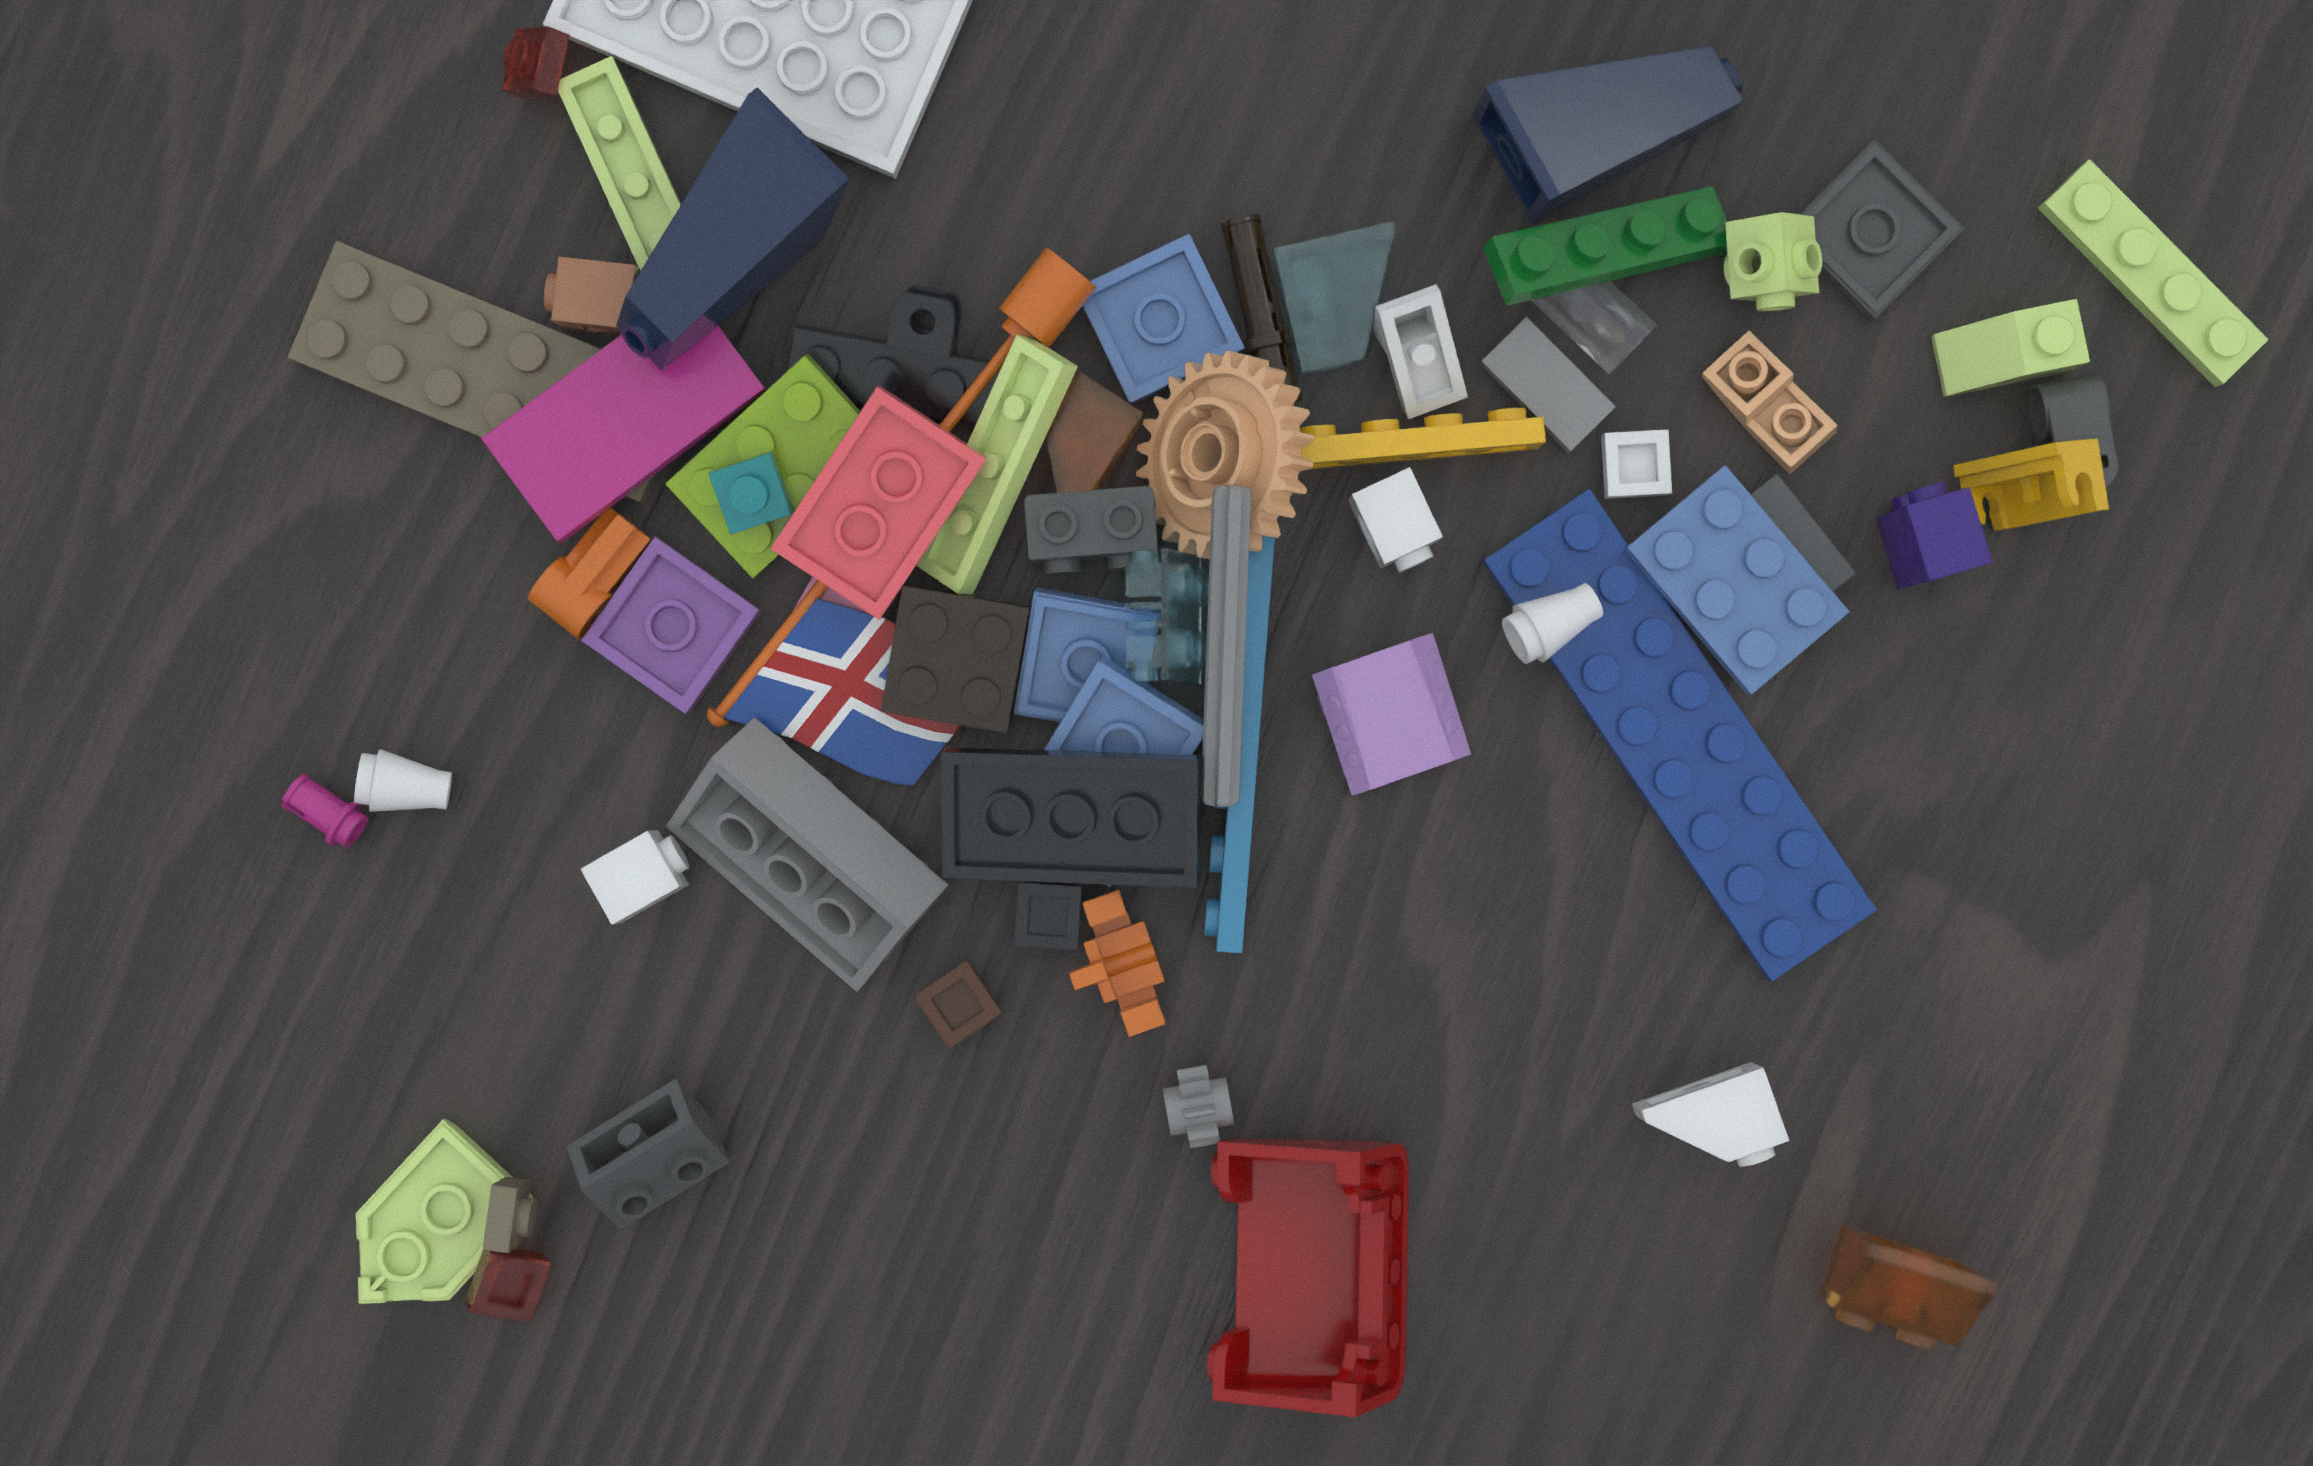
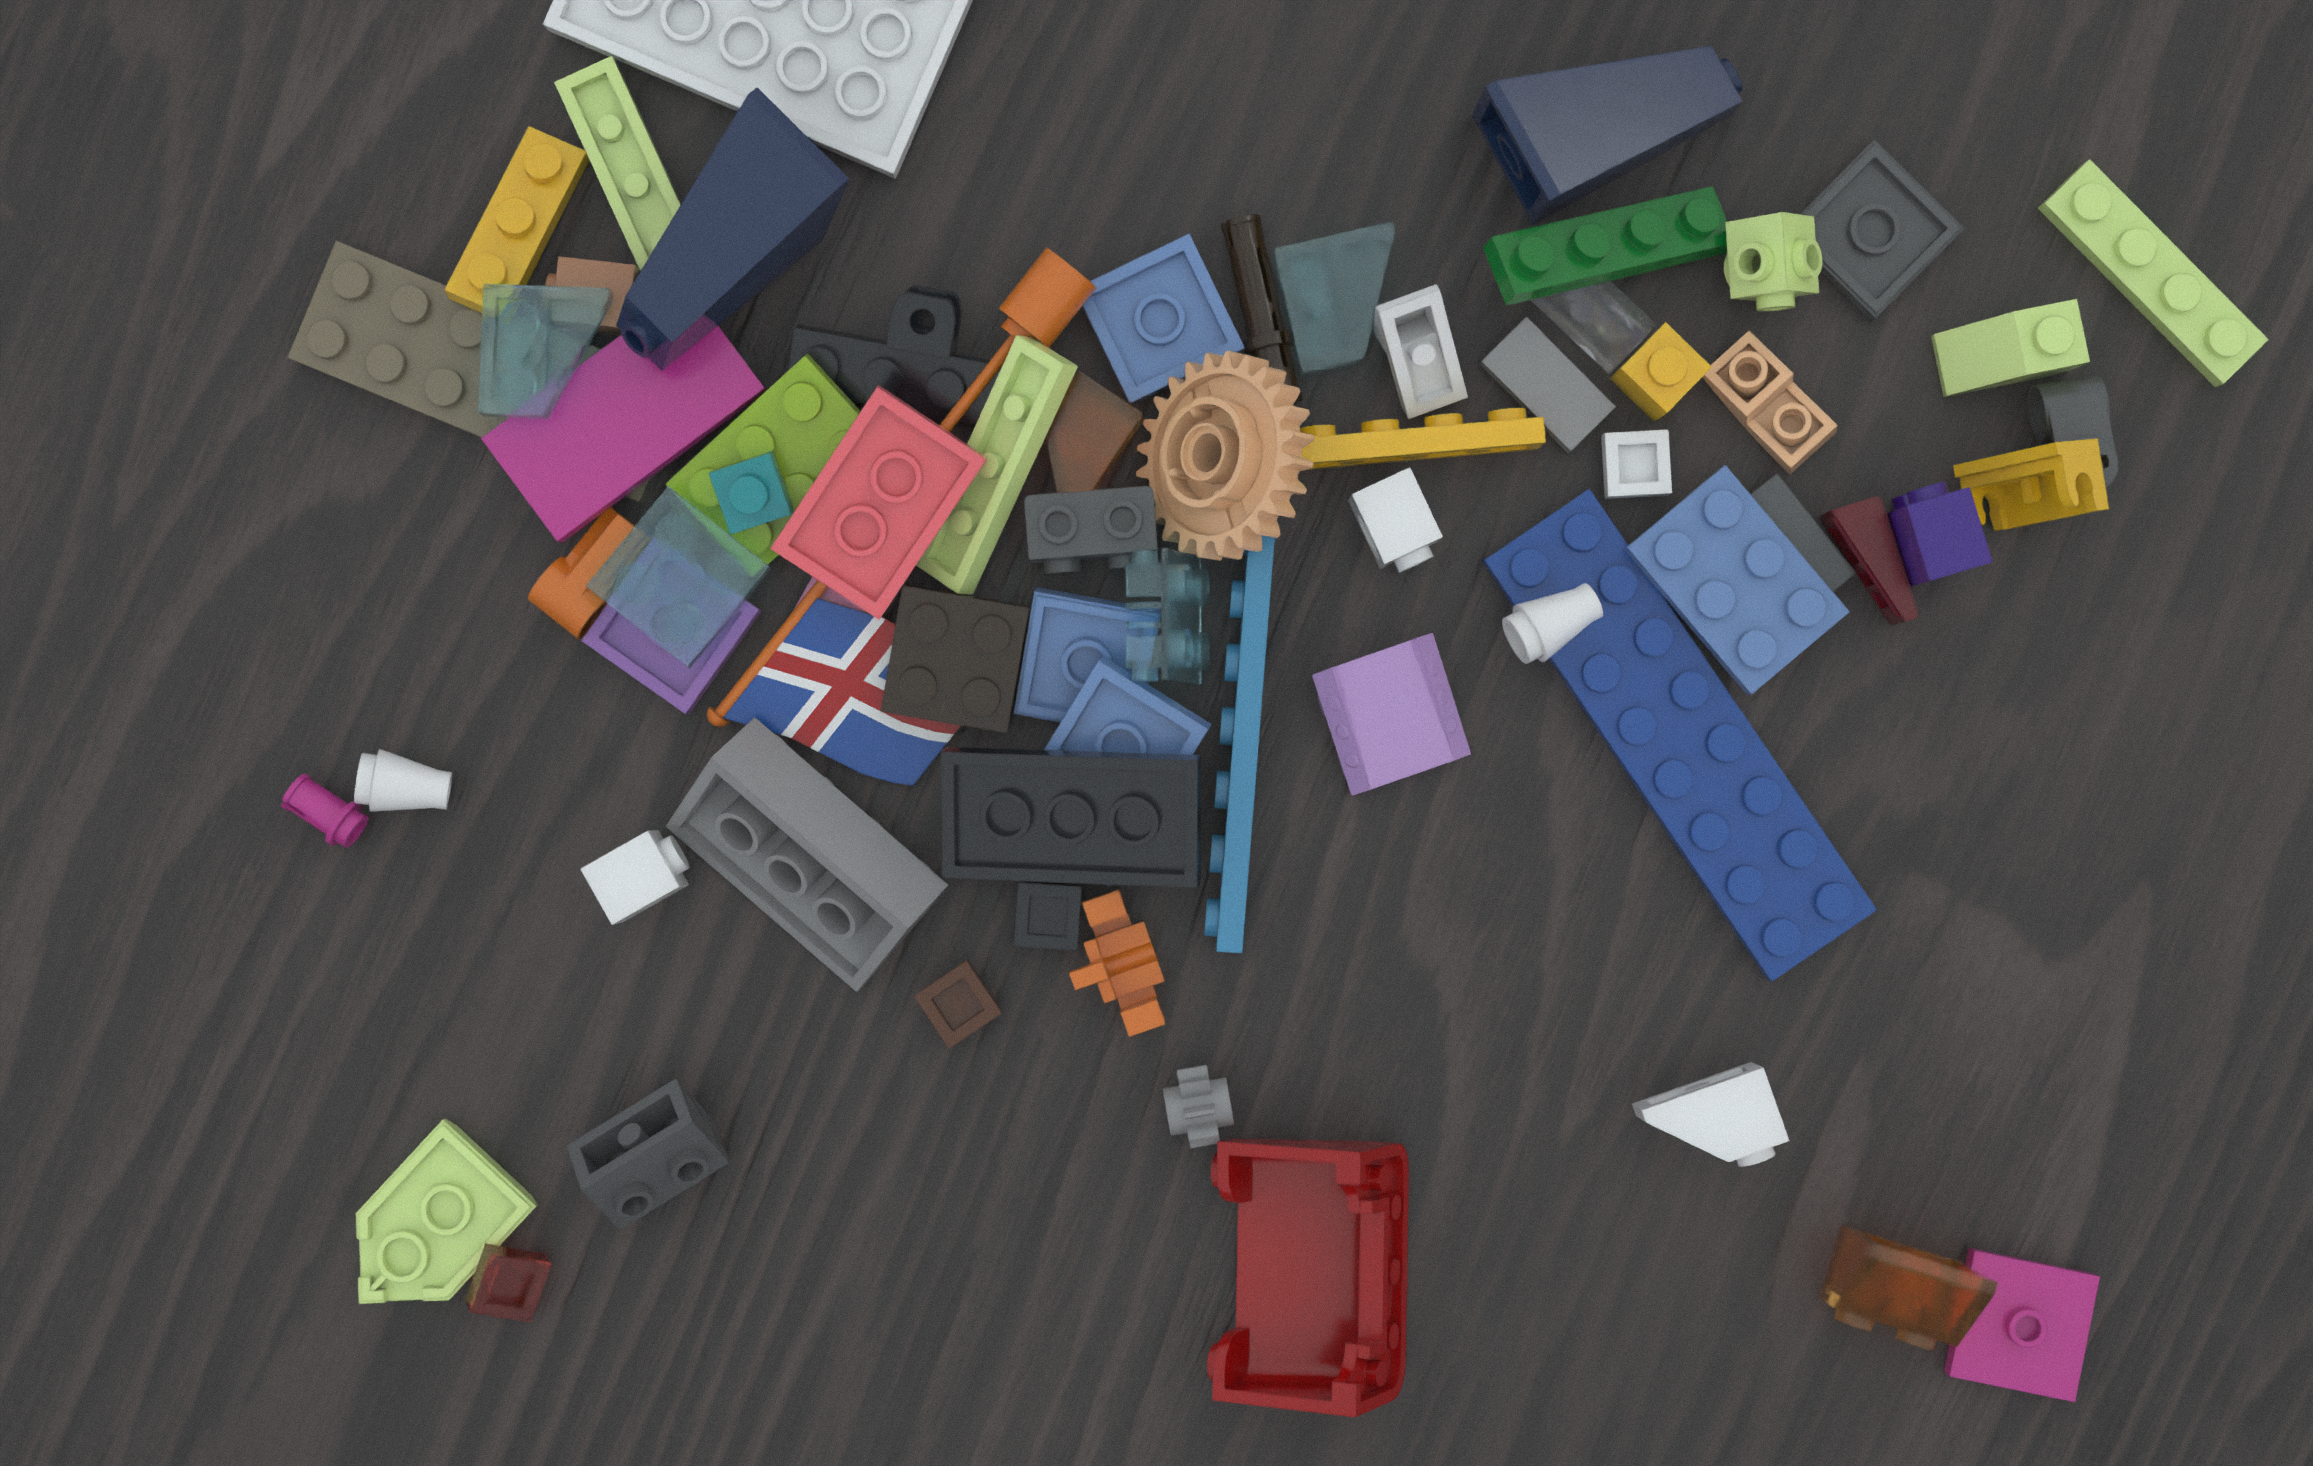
(509, 1215): dark tan plate -> none
(518, 217): none -> yellow plate
(534, 62): clear red plate -> none
(534, 344): none -> clear light blue wing
(678, 577): none -> clear light blue plate
(1225, 645): light grey axle -> none
(1660, 372): none -> yellow brick
(1870, 548): none -> dark red slope
(2031, 1329): none -> dark pink plate

